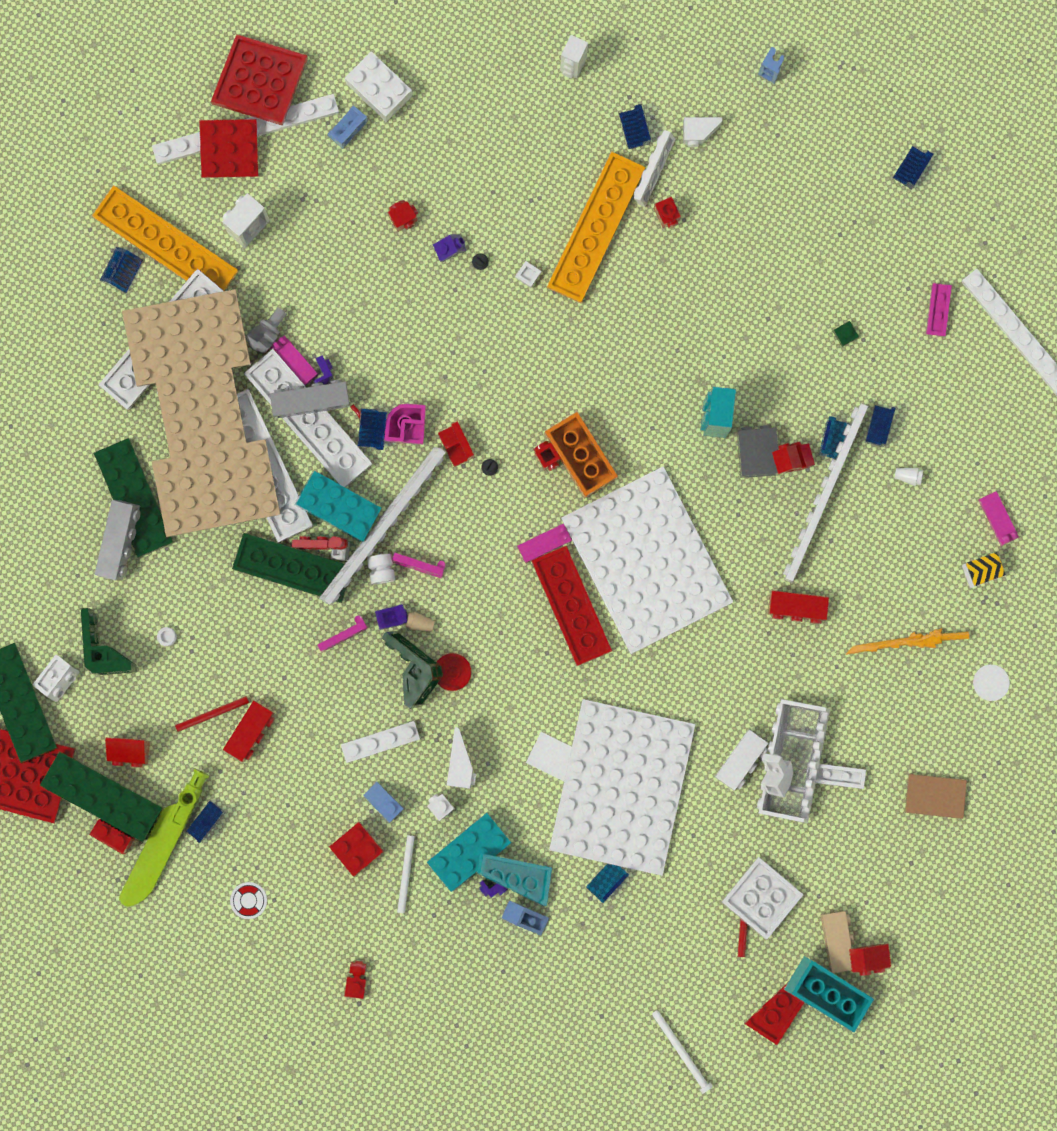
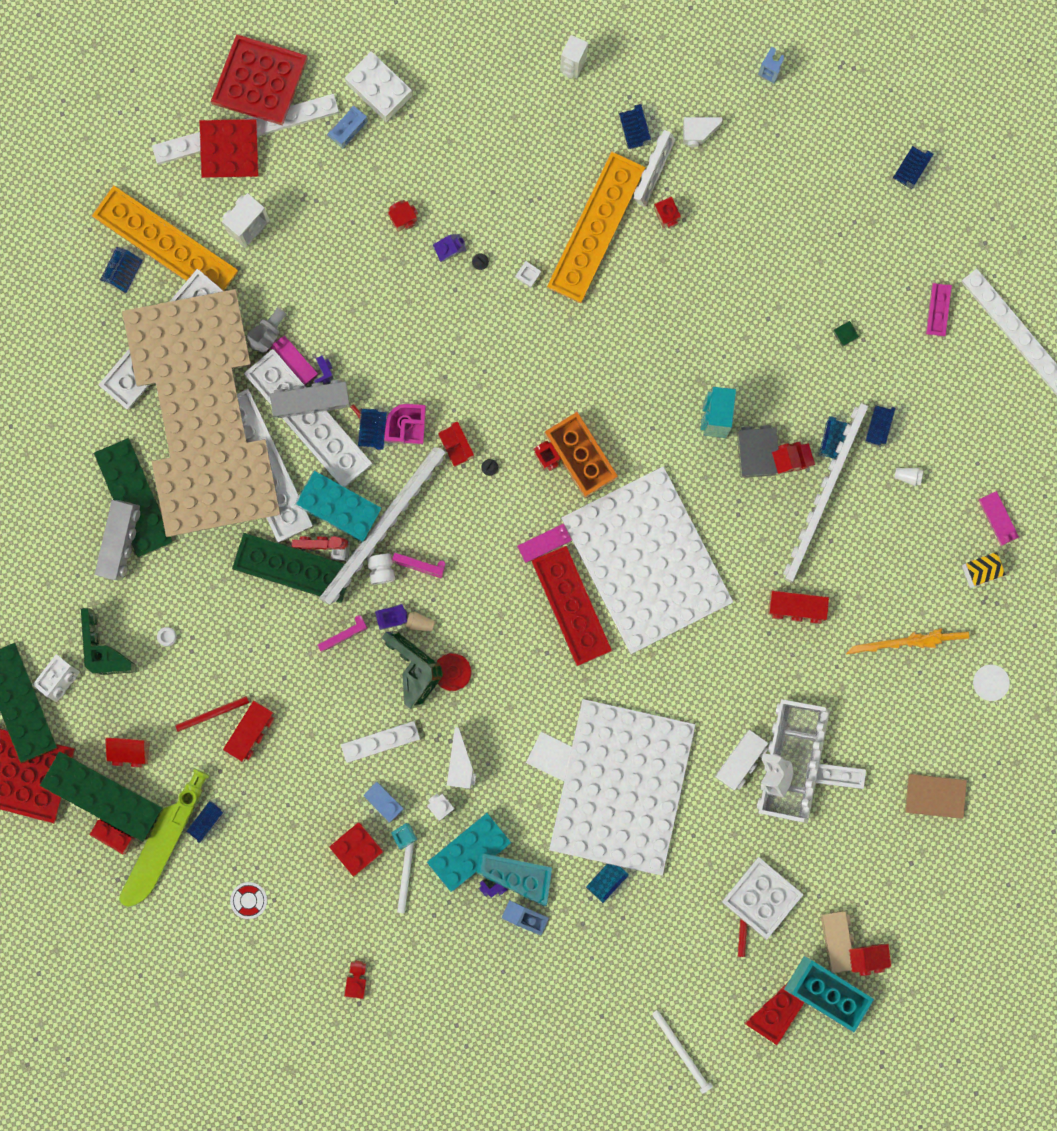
(404, 836): none -> teal tile

